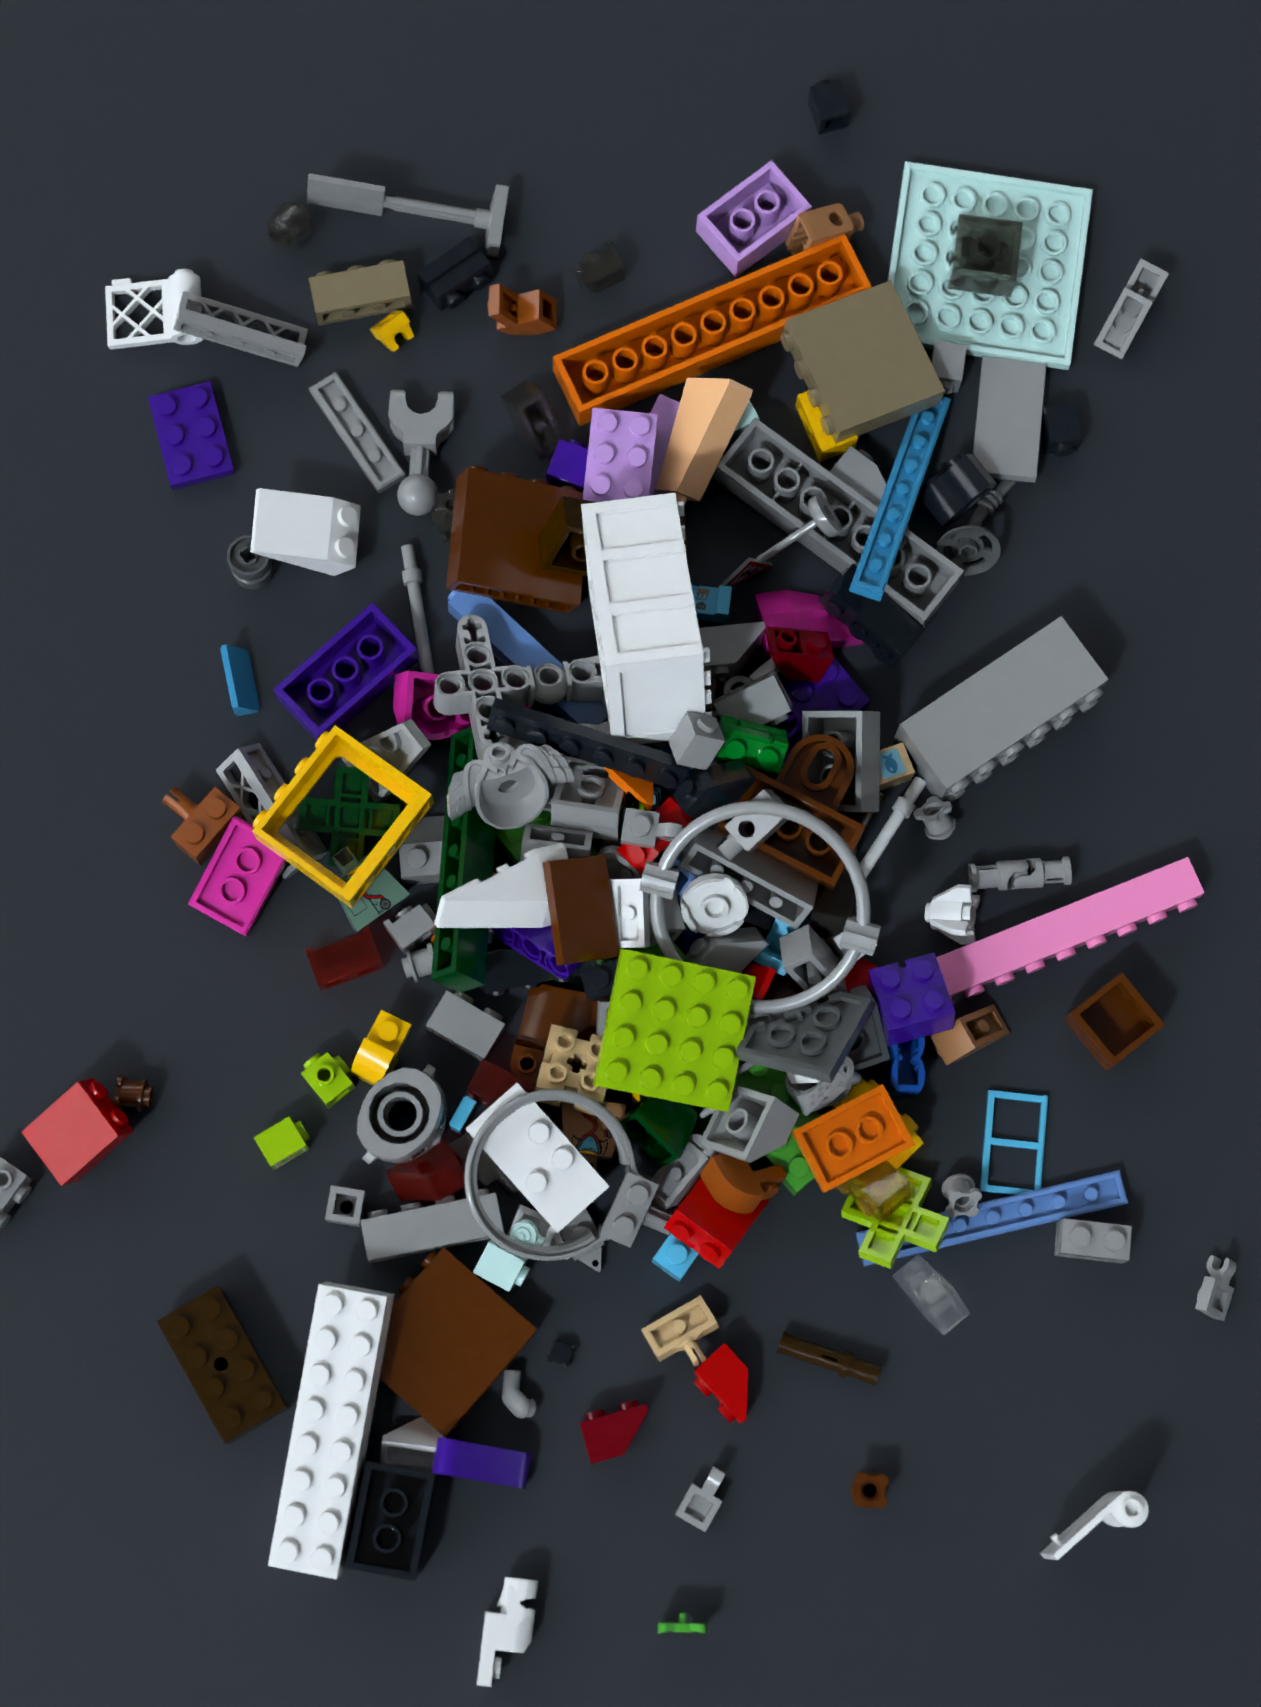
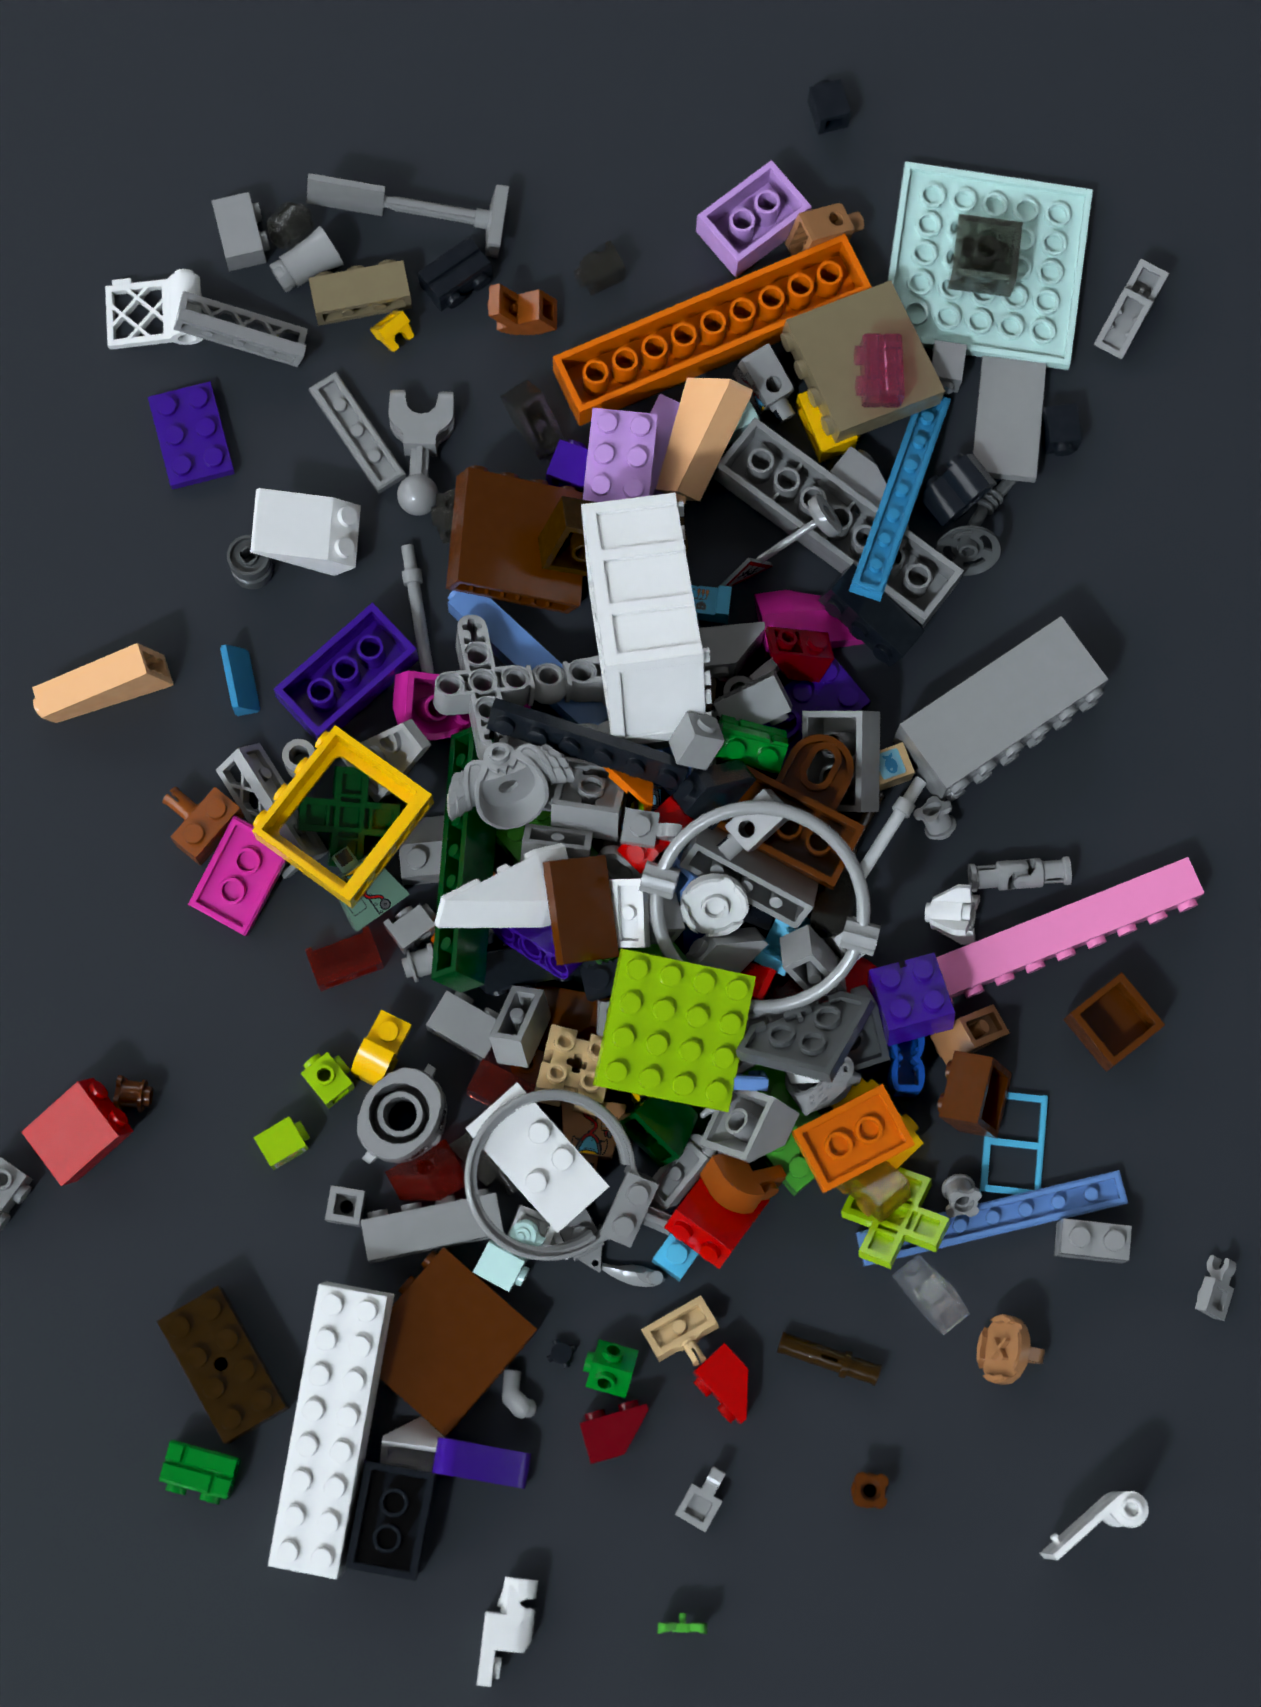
(102, 683): none -> light nougat slope
(200, 1471): none -> green brick
(239, 231): none -> light grey brick
(294, 752): none -> light grey brick
(306, 260): none -> light grey plant
(463, 1115): medium azure tile -> none
(520, 1026): none -> light grey brick
(610, 1368): none -> green brick
(634, 1274): none -> light grey bar
(754, 1081): none -> medium blue tile
(764, 371): none -> light grey torso
(880, 370): none -> clear pink brick
(974, 1094): none -> reddish brown piece
(1006, 1350): none -> medium nougat tile

